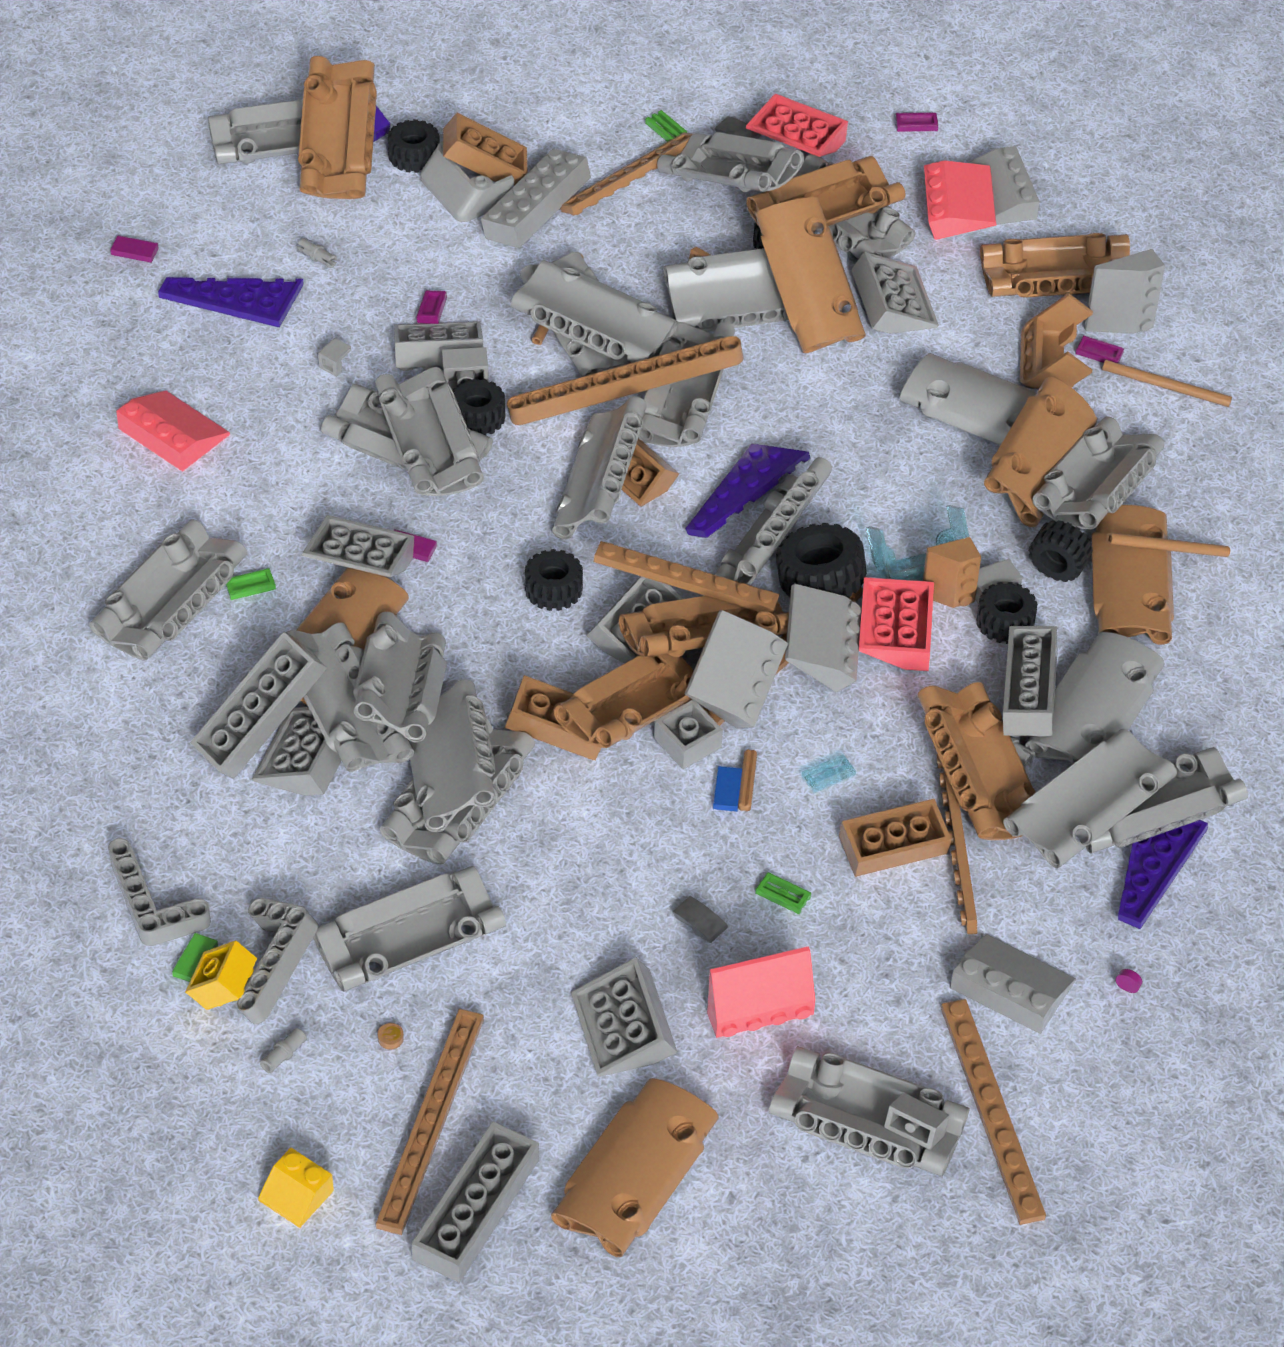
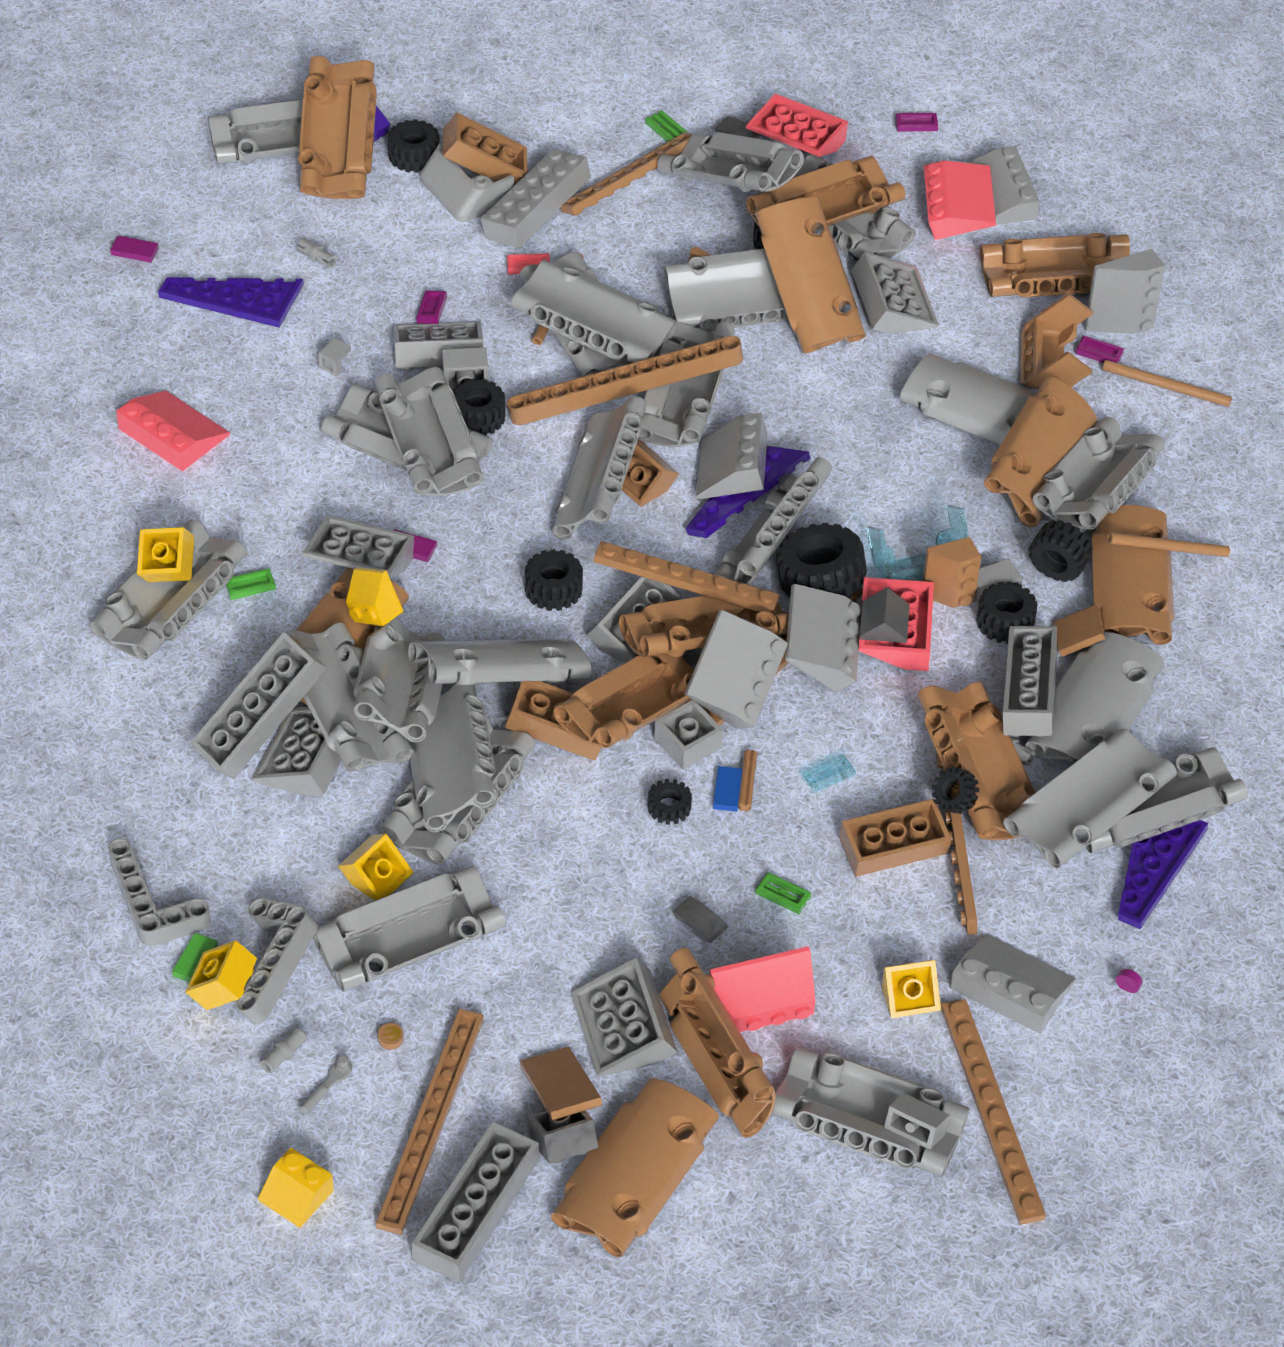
(165, 554): none -> yellow brick
(337, 1073): none -> light grey piece
(372, 597): none -> yellow slope
(376, 867): none -> yellow slope
(501, 660): none -> light grey panel
(518, 261): none -> coral tile
(560, 1083): none -> medium nougat tile
(562, 1136): none -> flat silver brick
(667, 812): none -> black tyre
(716, 1046): none -> medium nougat panel
(733, 458): none -> light grey slope
(885, 617): none -> dark grey slope
(911, 988): none -> yellow slope
(966, 792): none -> black tyre
(1079, 630): none -> medium nougat tile

